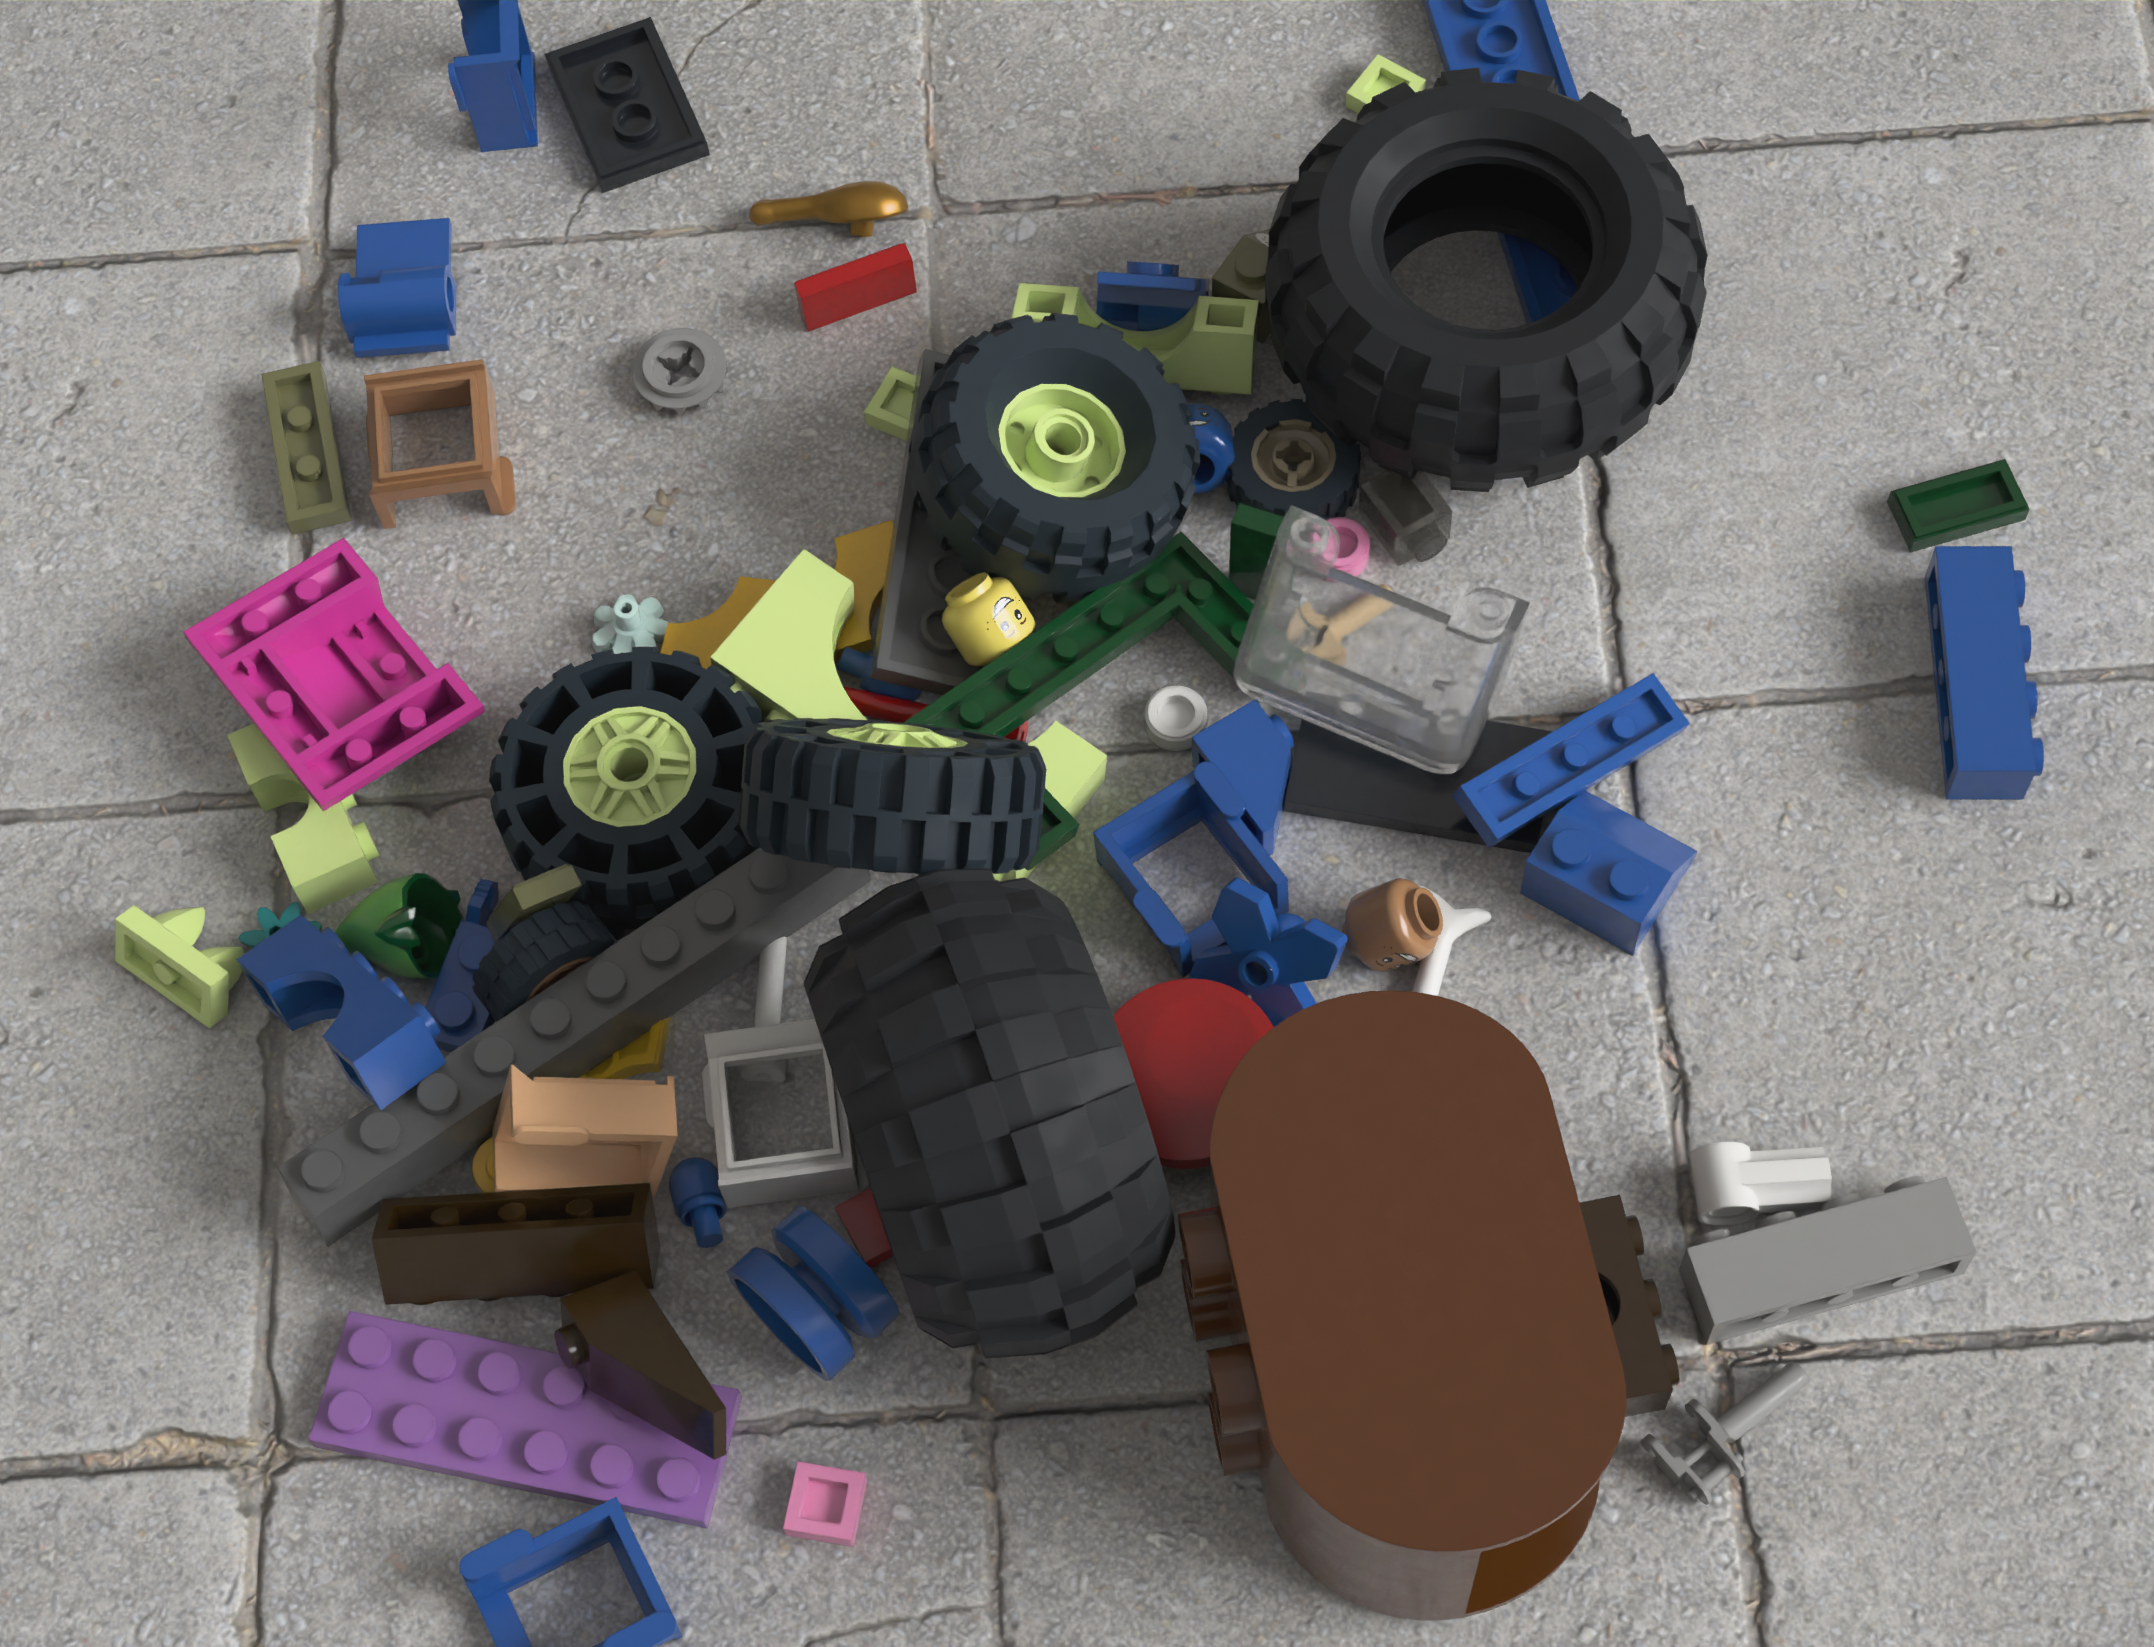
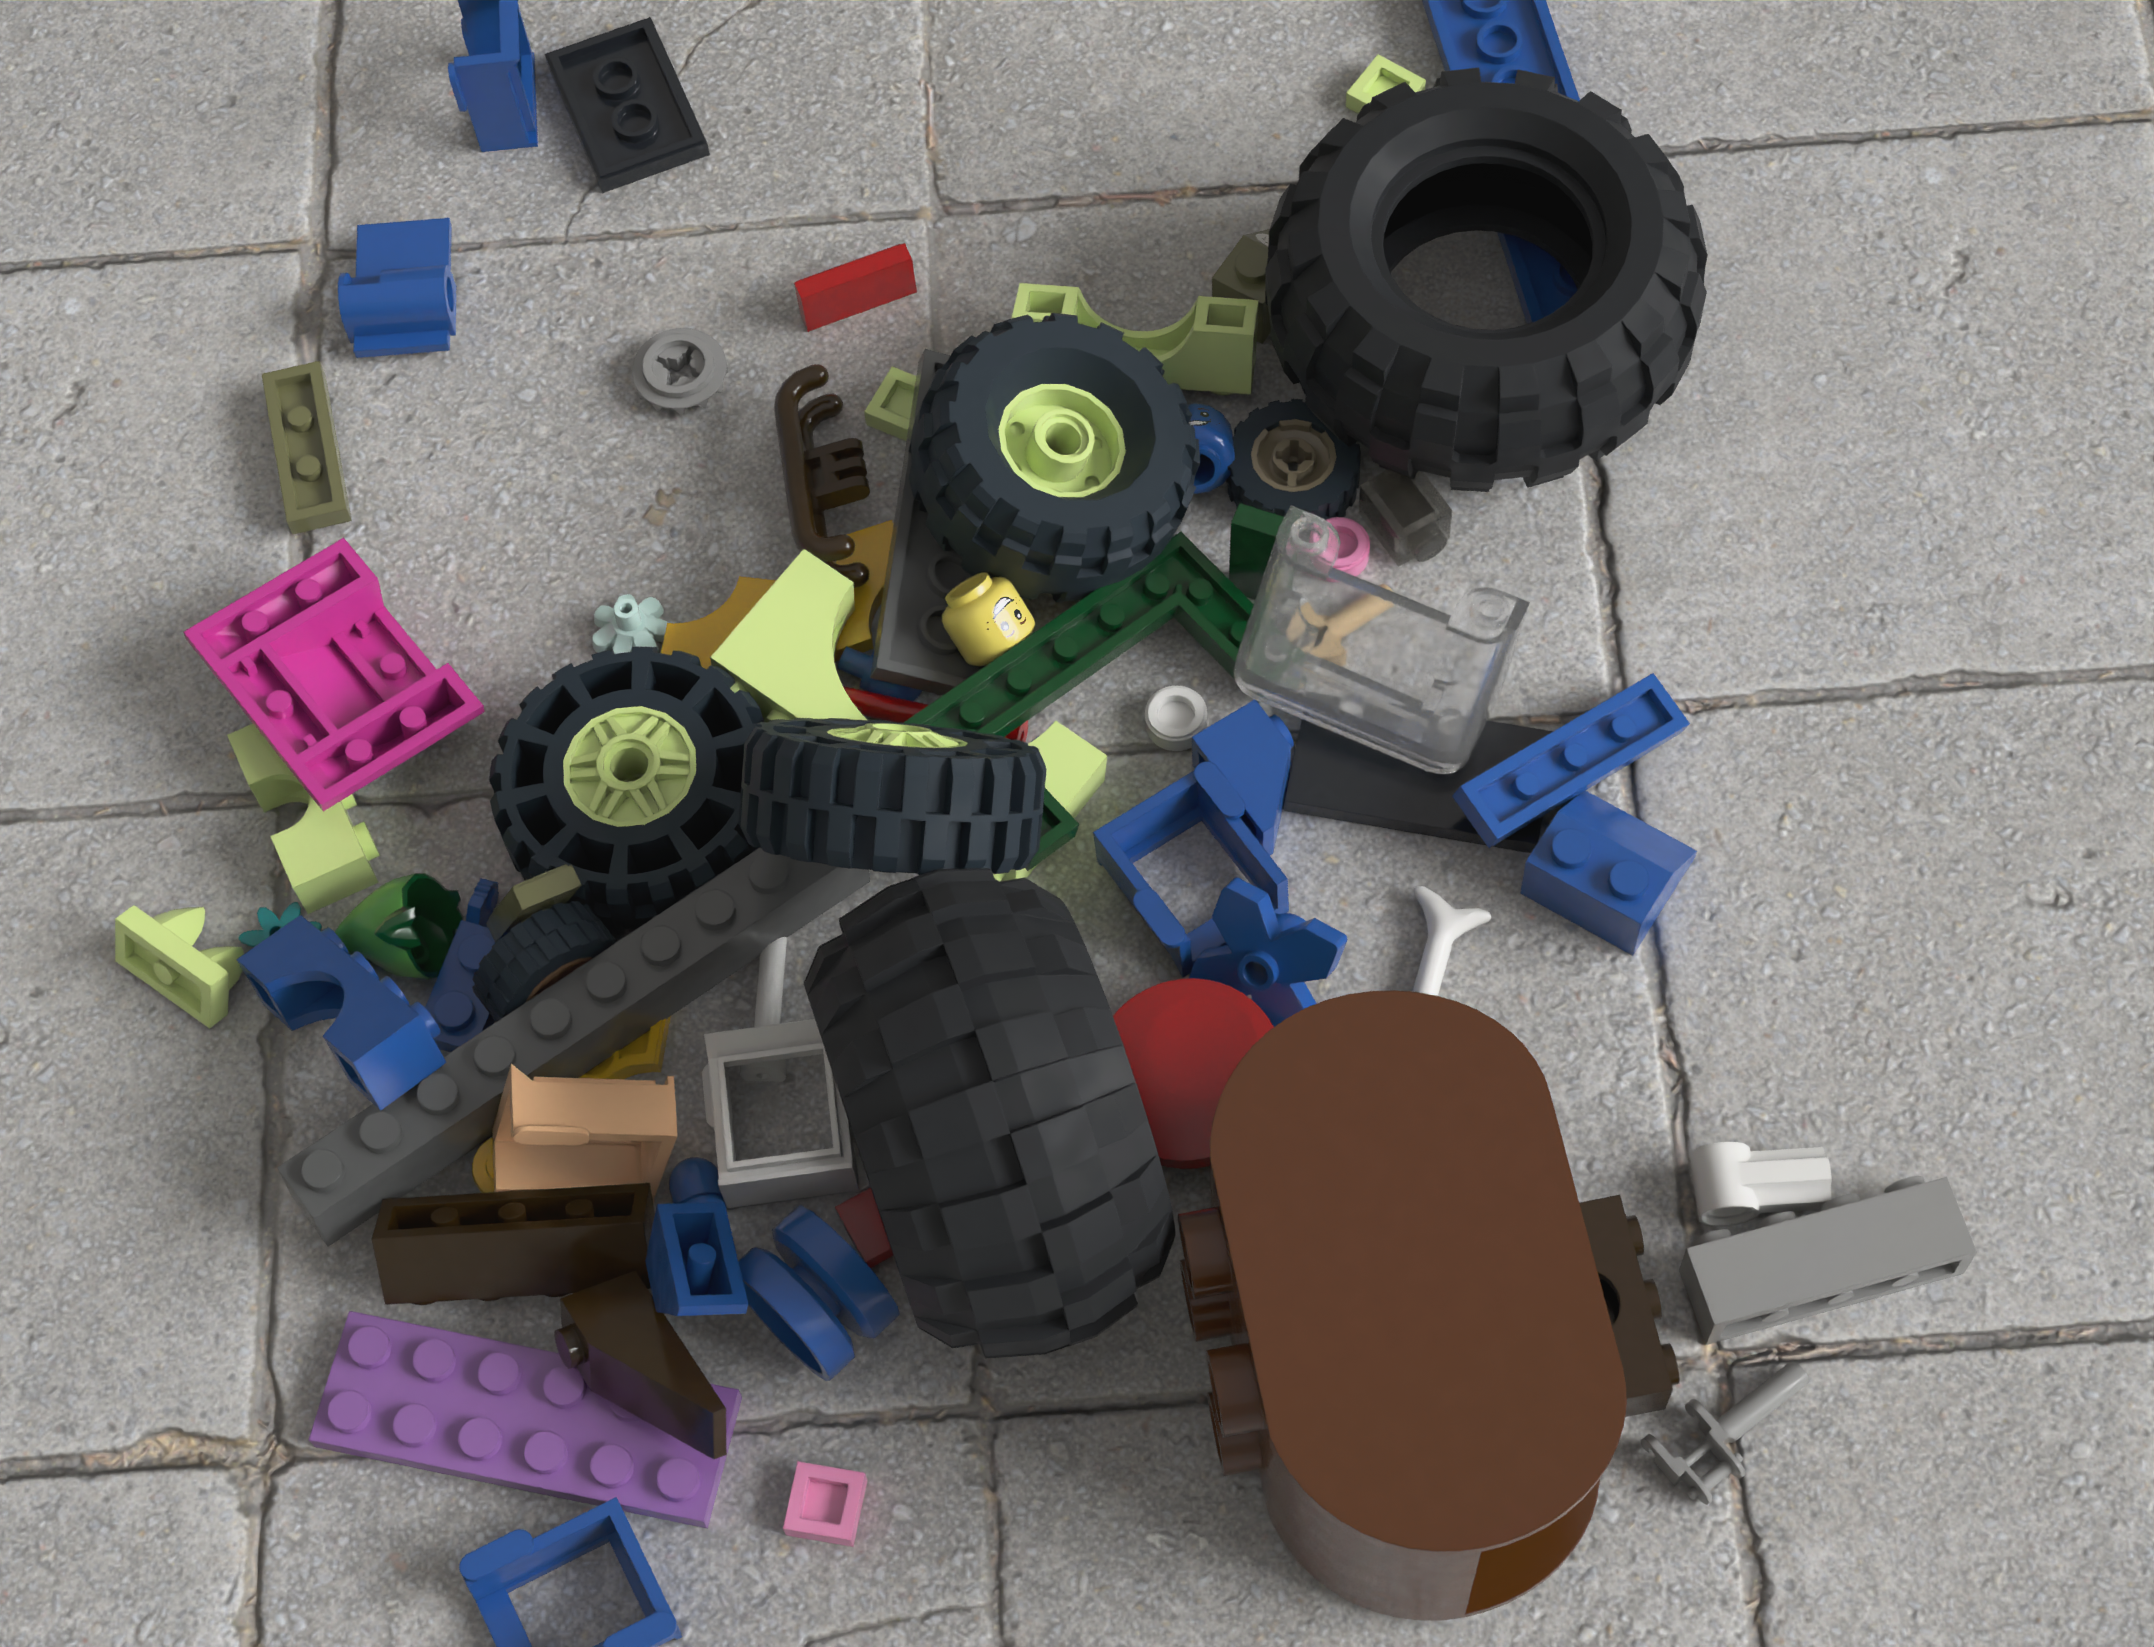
(432, 390): medium nougat piece -> none
(694, 1261): none -> blue slope
(820, 475): none -> dark brown piece
(851, 203): pearl gold piece -> none
(1147, 296): blue piece -> none
(1392, 924): medium nougat head -> none
(1958, 505): dark green tile -> none
(1981, 673): blue brick -> none

